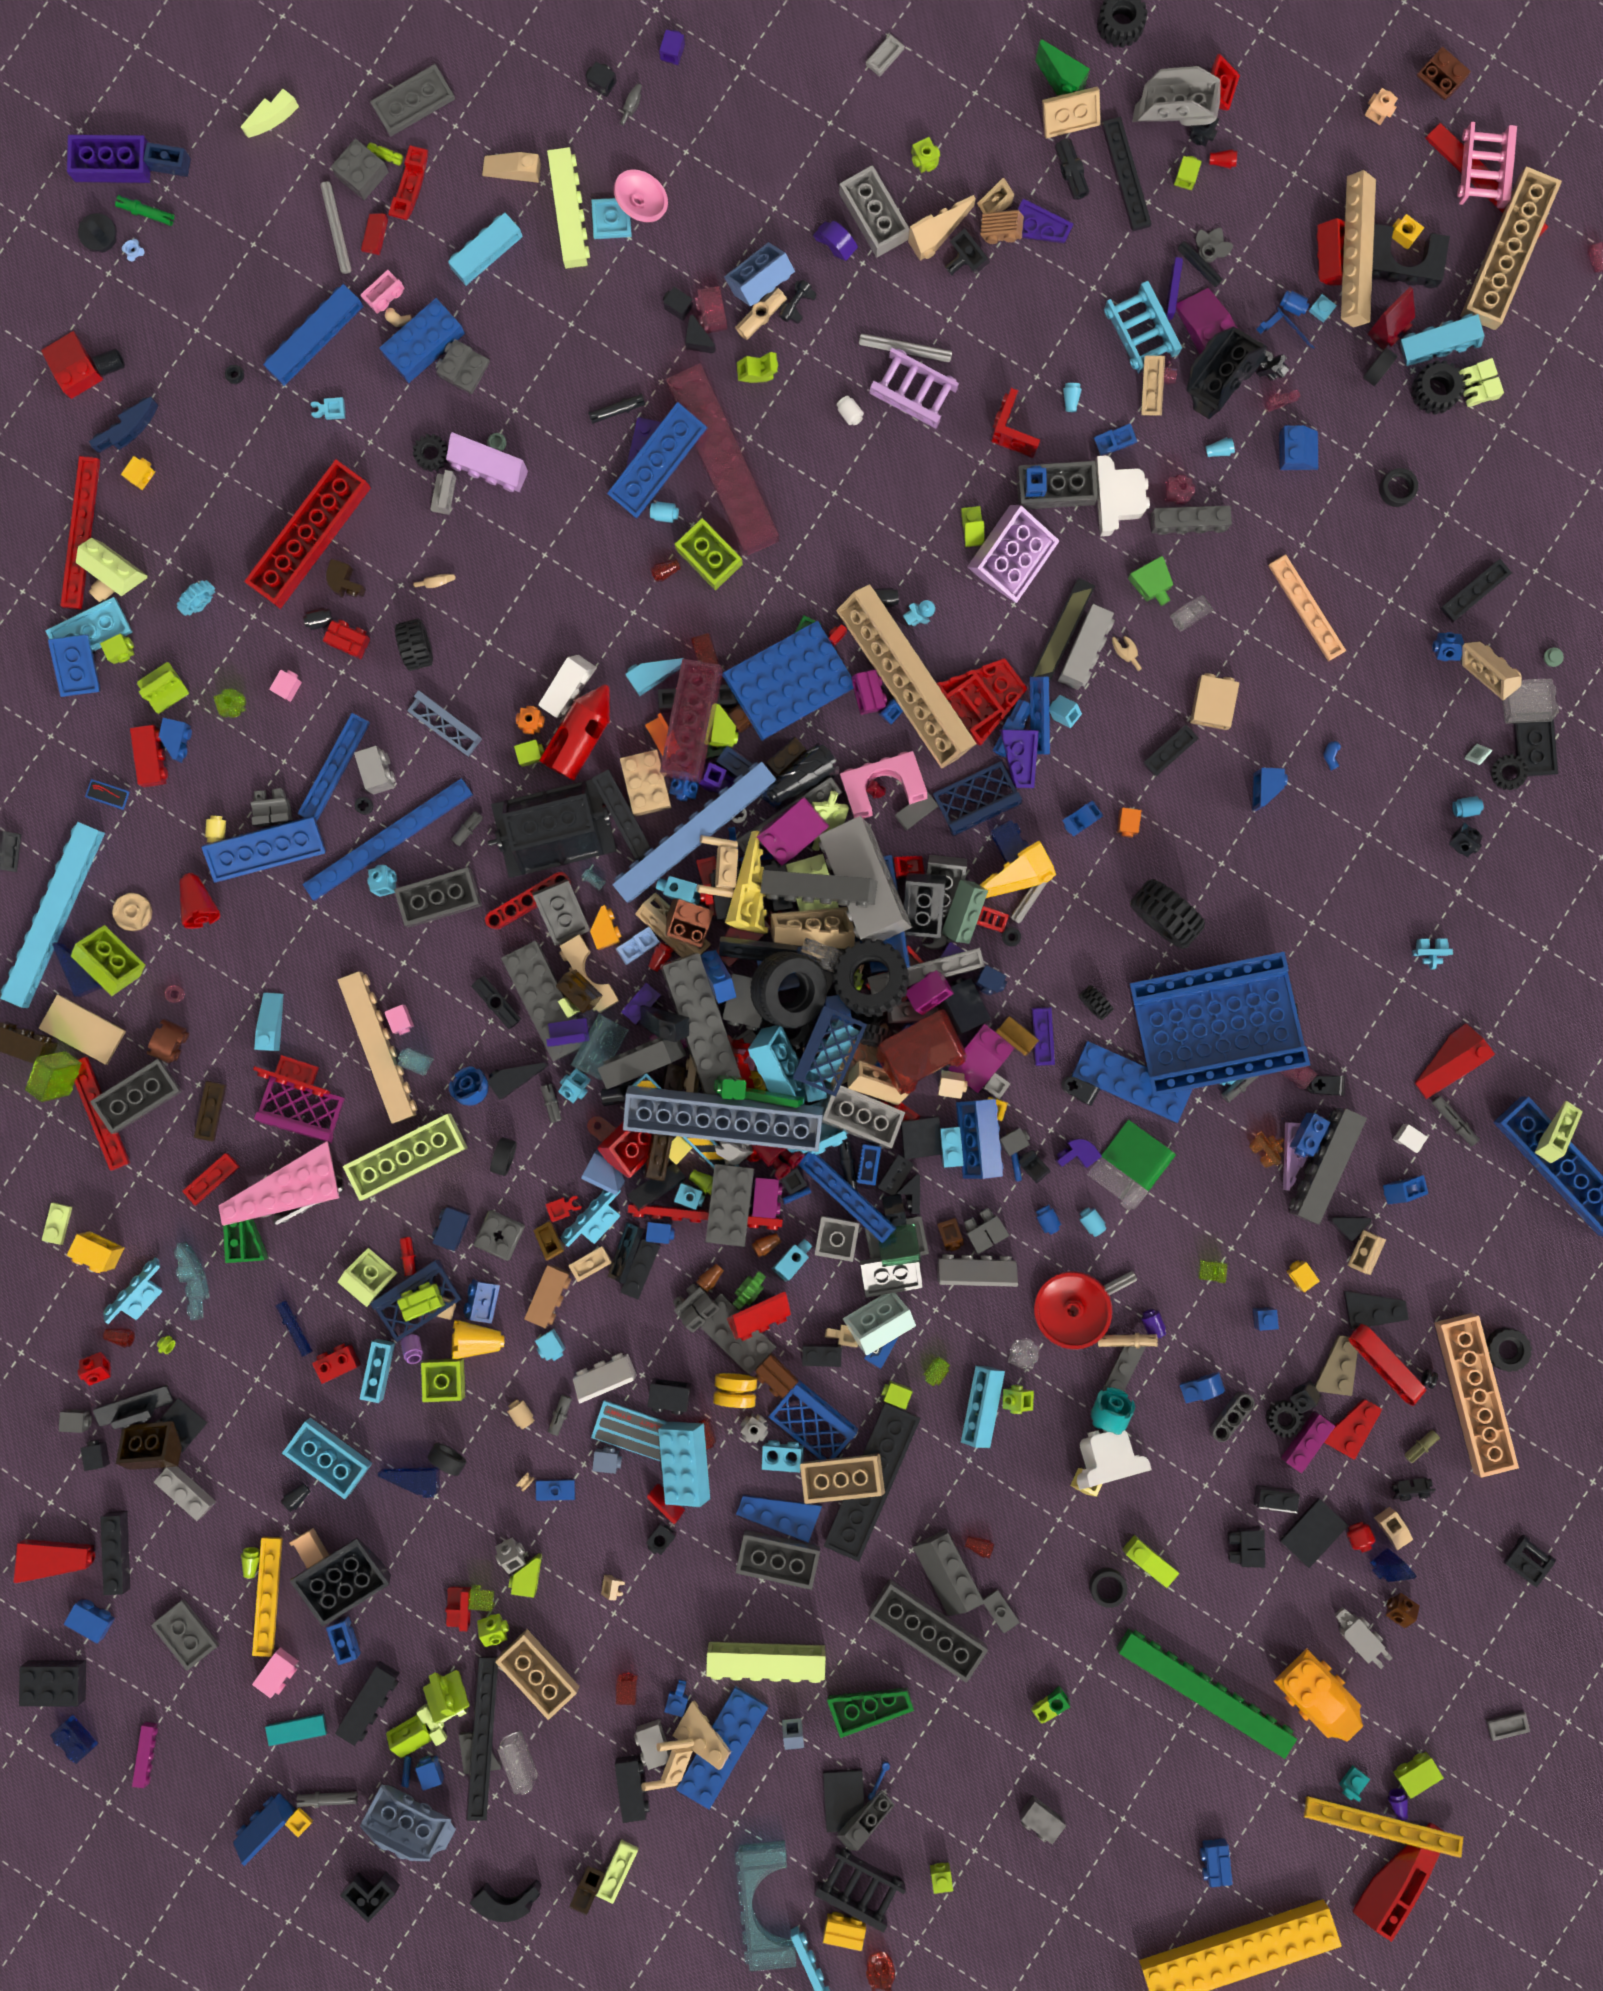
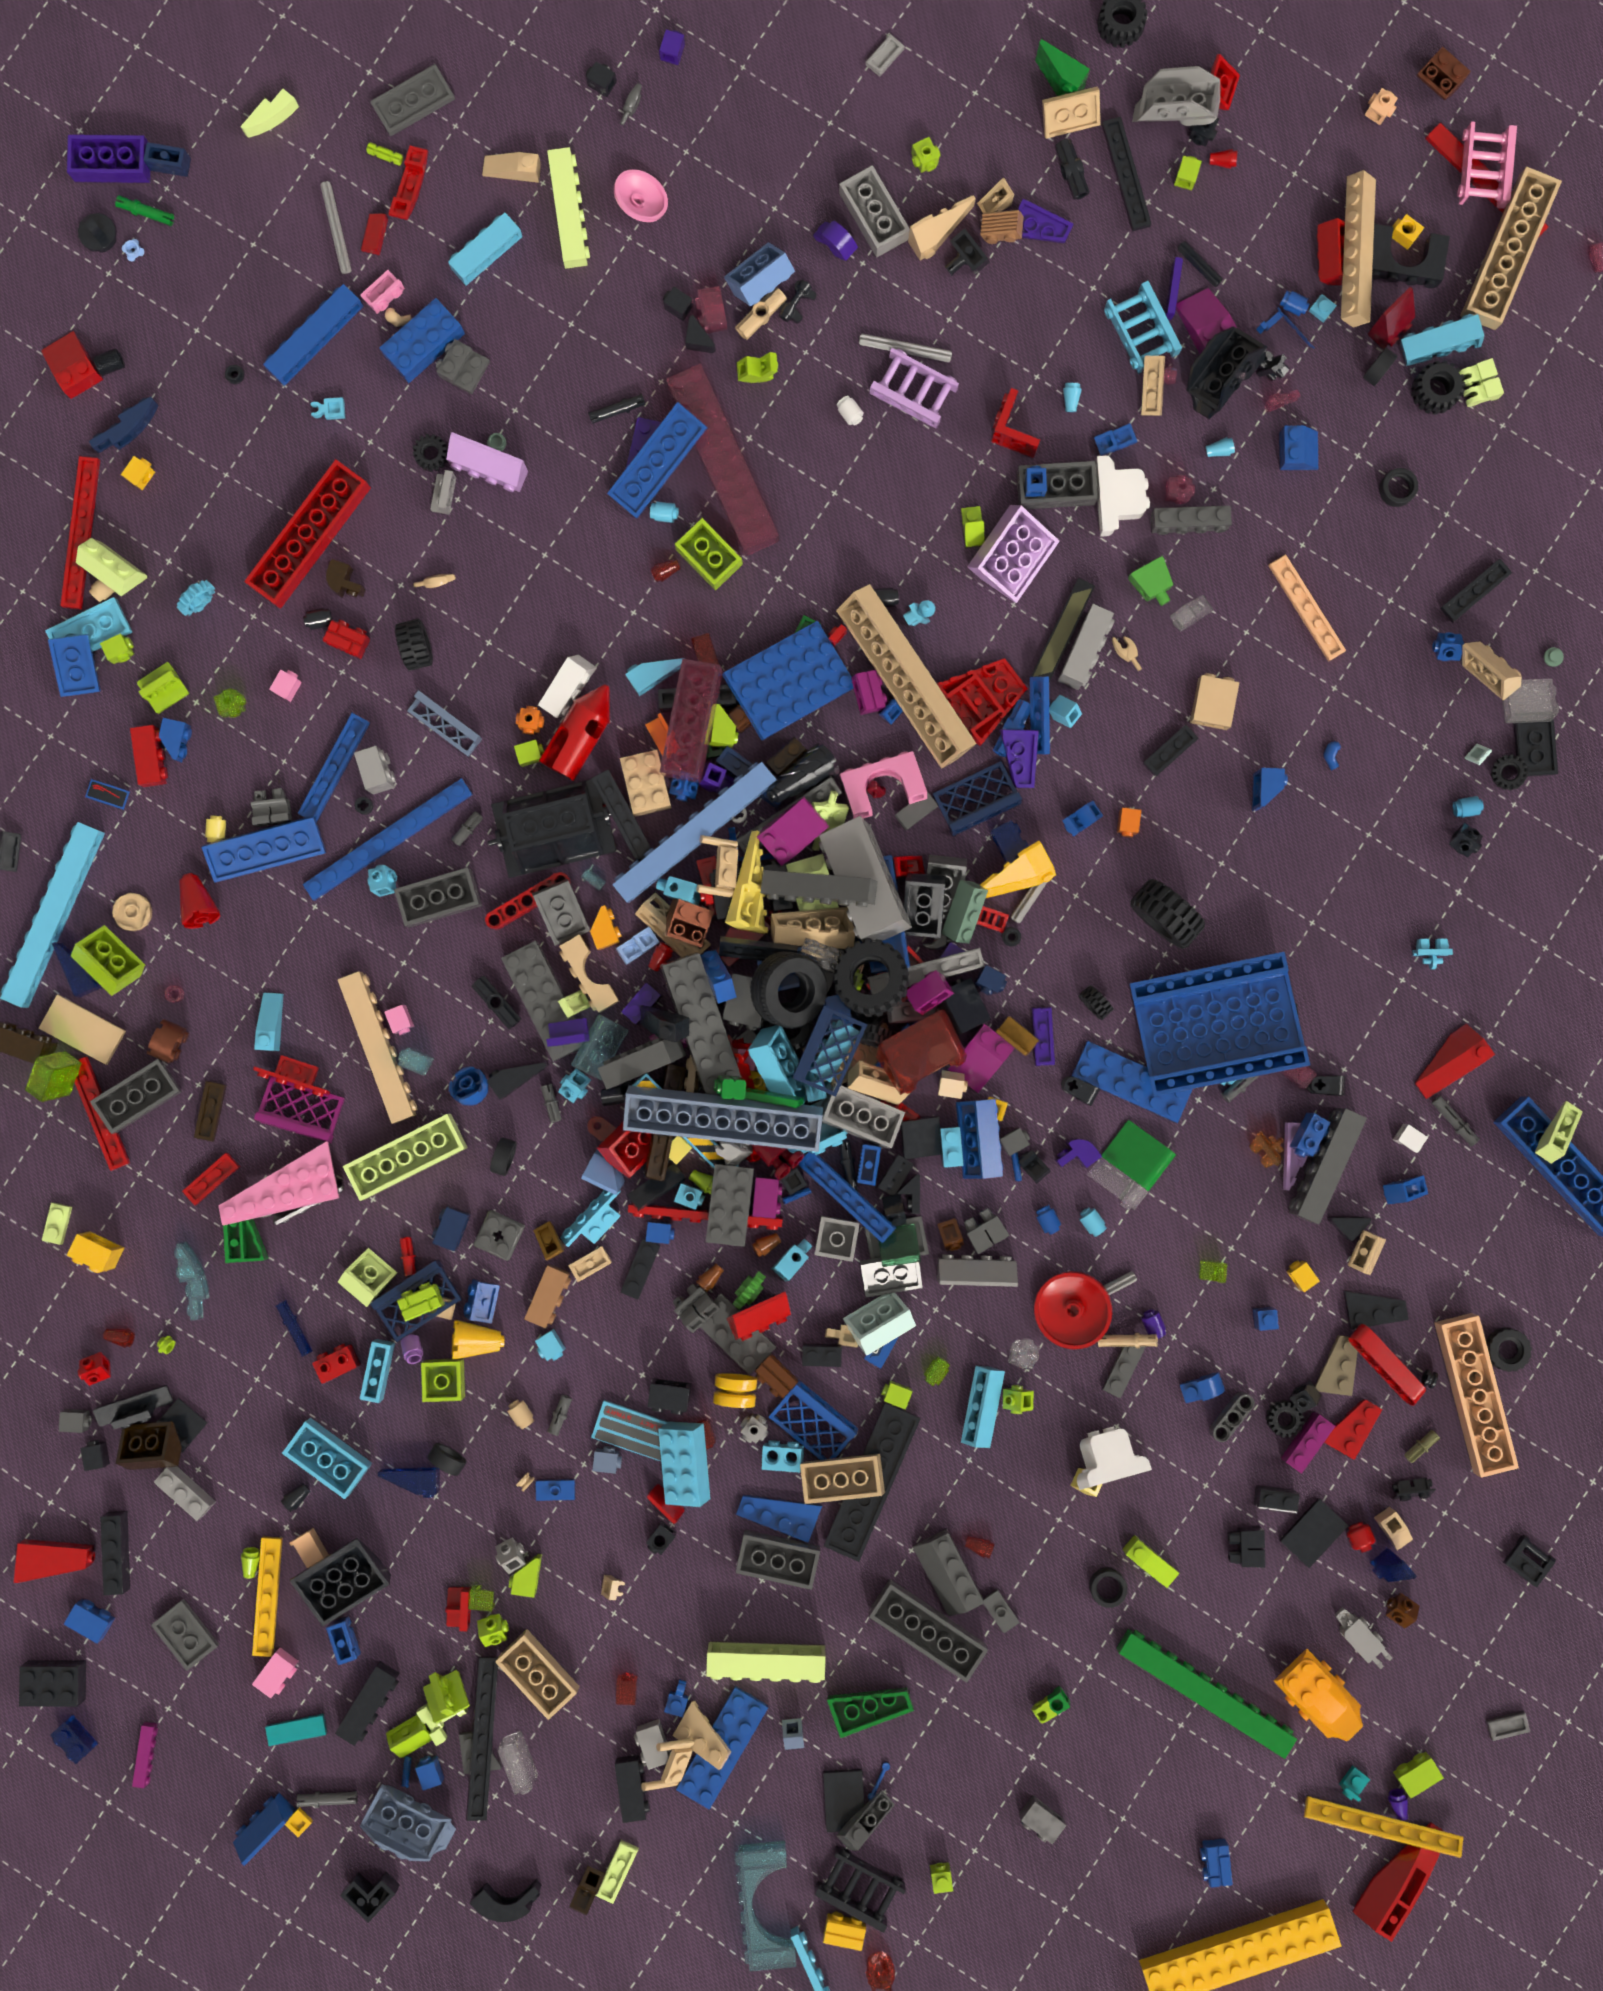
(137, 1295): medium azure bracket -> none
(359, 169): dark grey brick -> none
(560, 1208): red plate -> none
(579, 991): dark brown brick -> none
(603, 1377): white slope -> none
(609, 219): medium azure tile -> none
(625, 1252): black plate -> none
(996, 1086): light grey plate -> none
(1112, 1410): teal brick -> none
(1214, 244): dark grey plate -> none

